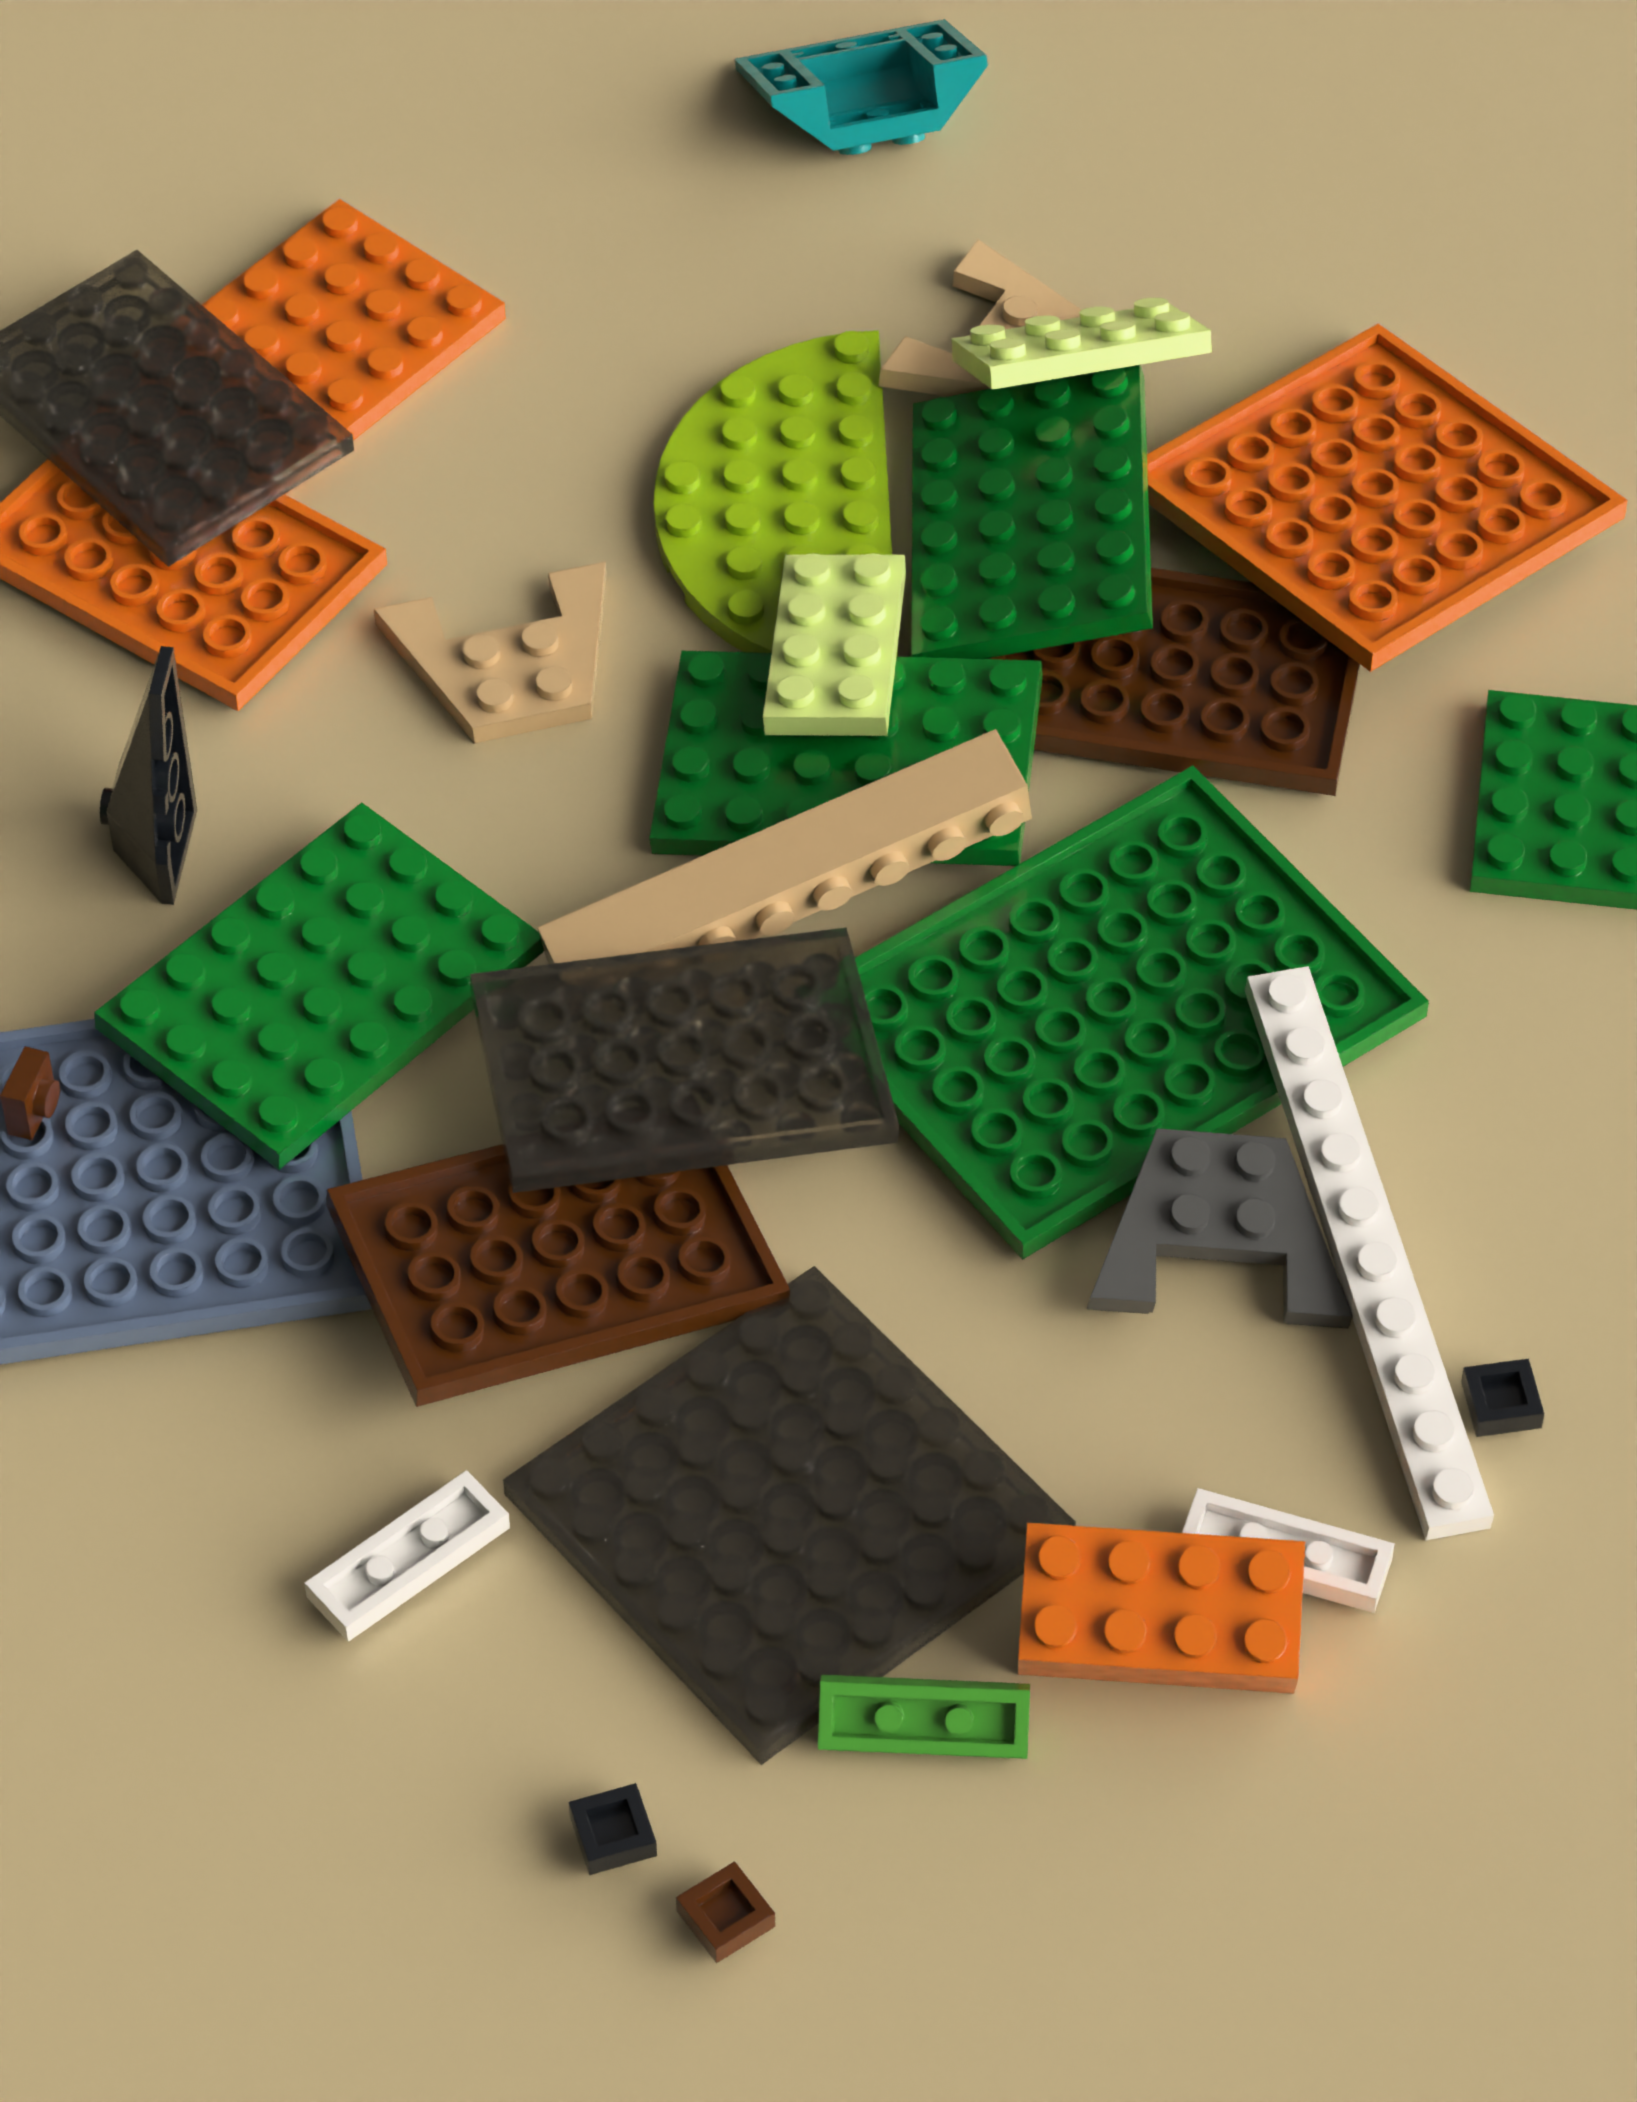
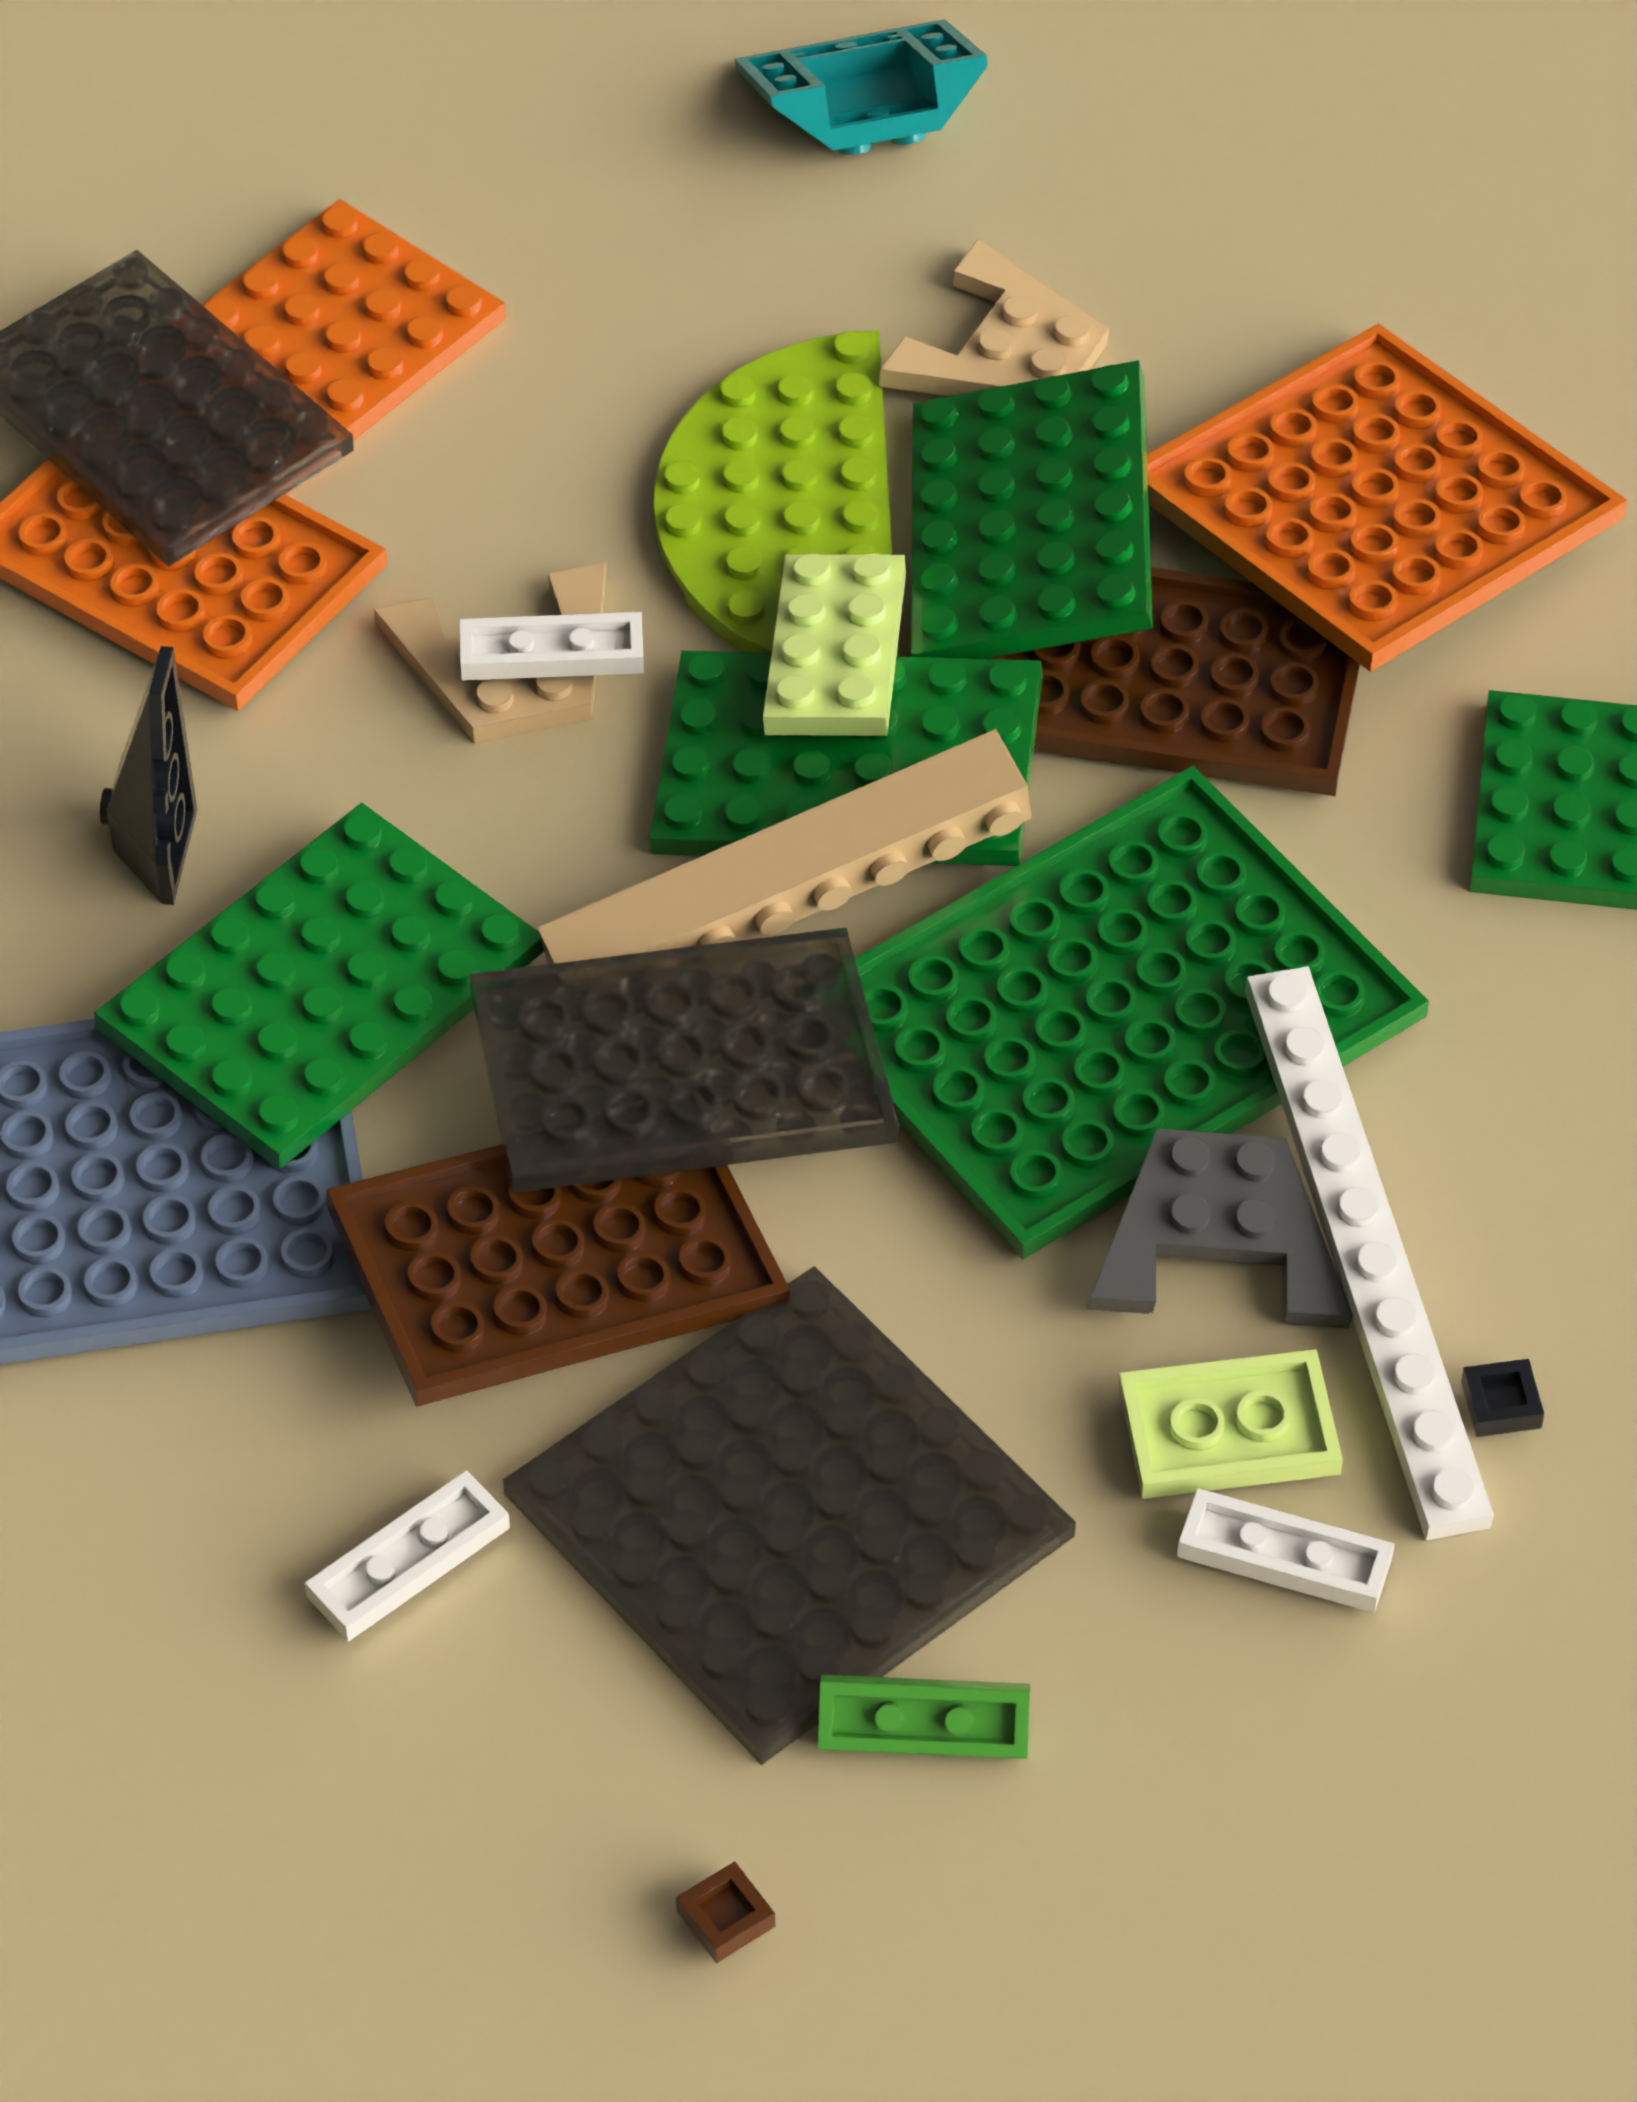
(29, 1093): reddish brown plate -> none
(551, 646): none -> white plate
(612, 1829): black plate -> none
(1080, 345): yellowish green plate -> none
(1161, 1608): orange brick -> none
(1230, 1423): none -> yellowish green plate

